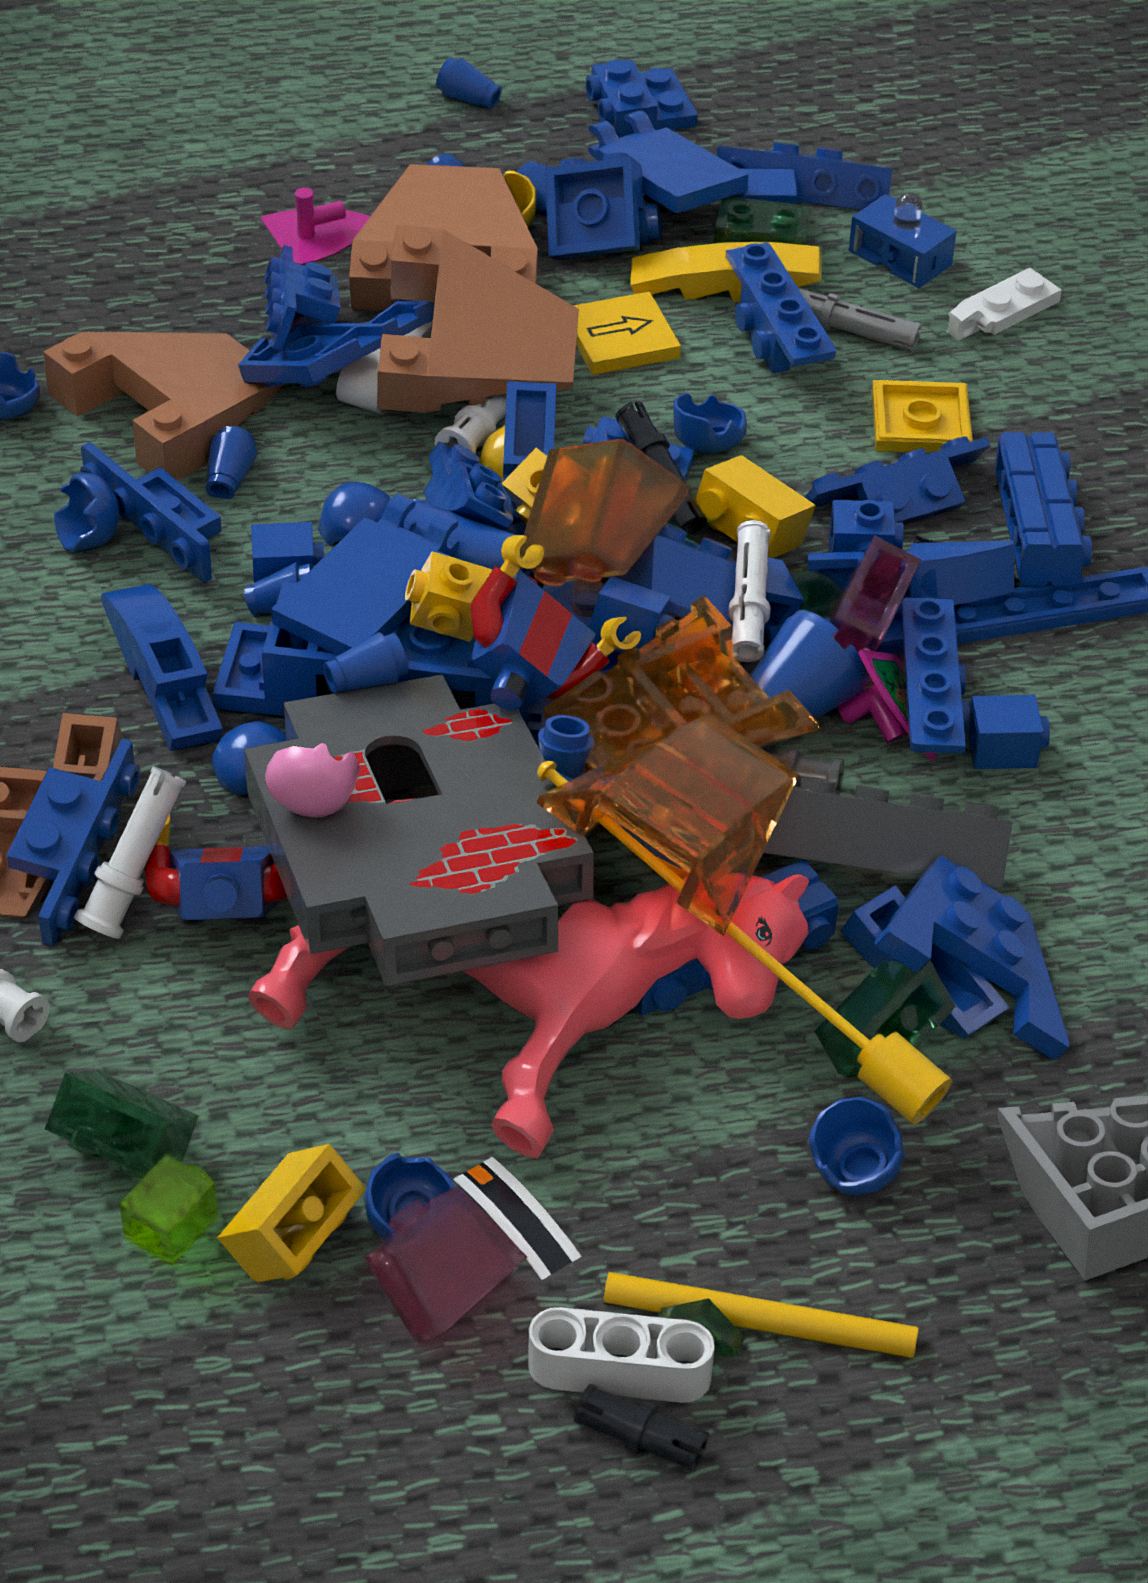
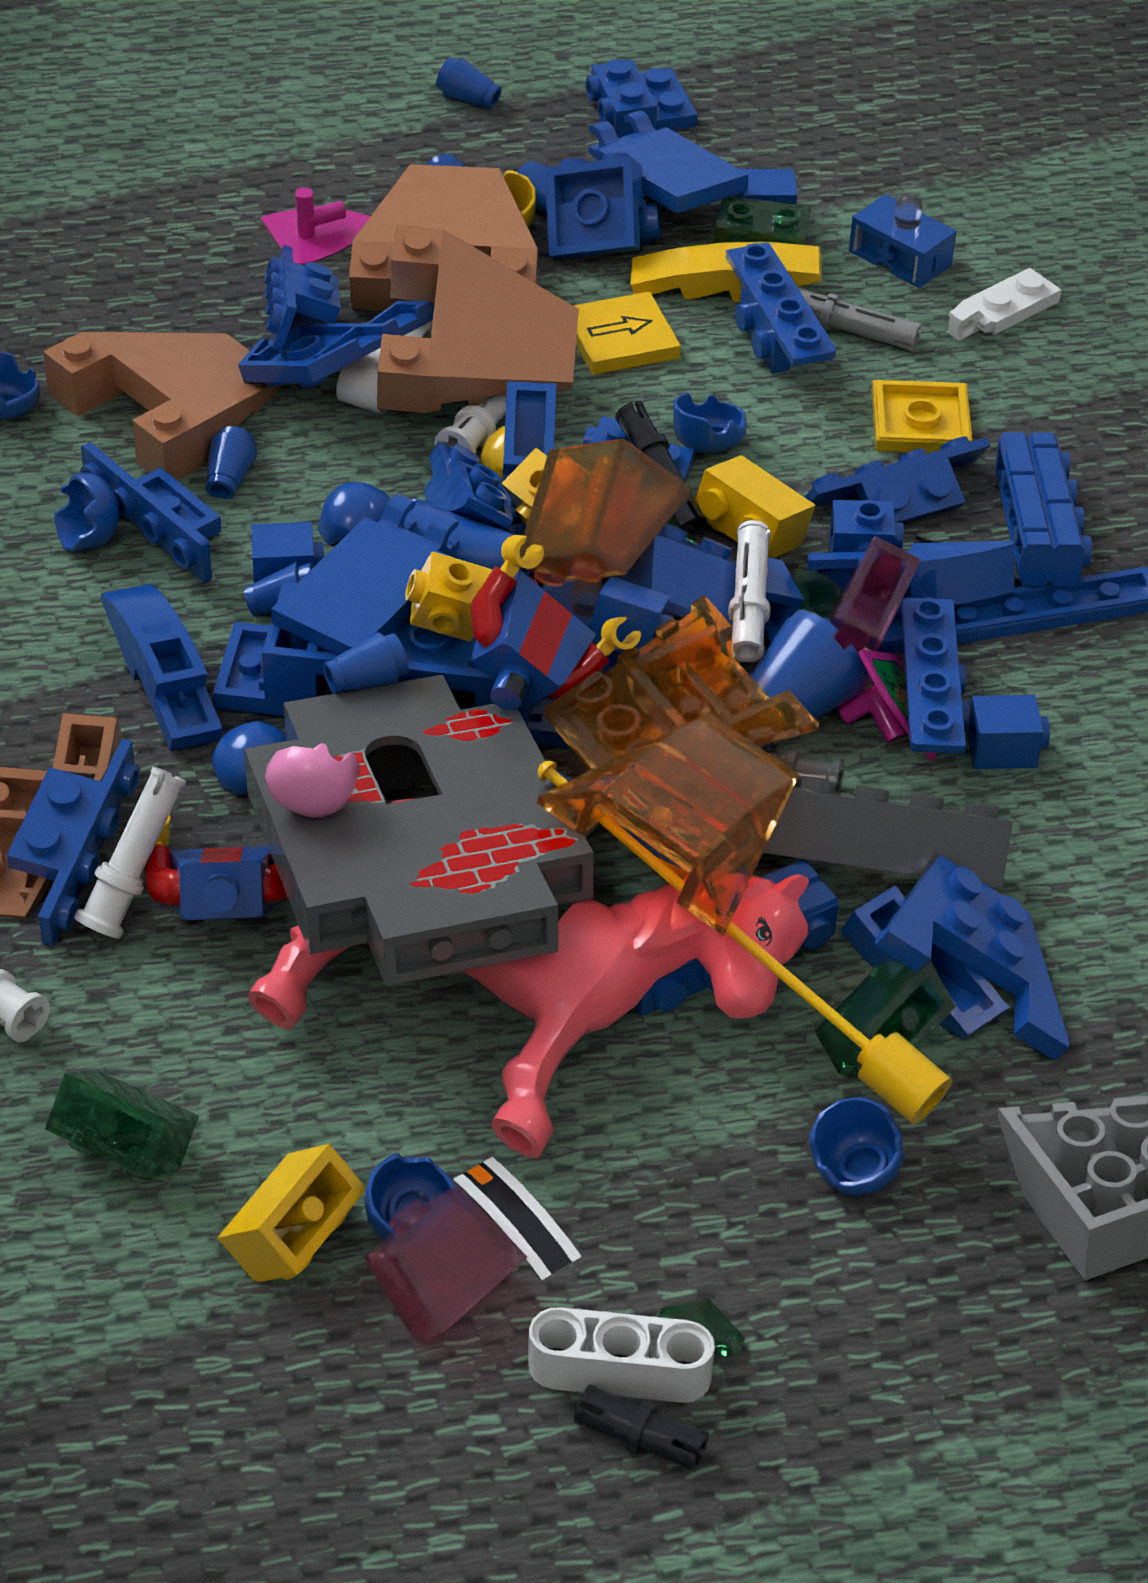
(169, 1209): clear neon green brick -> none
(566, 743): blue cone -> none
(767, 1315): yellow piece -> none
(818, 177): blue bracket -> none

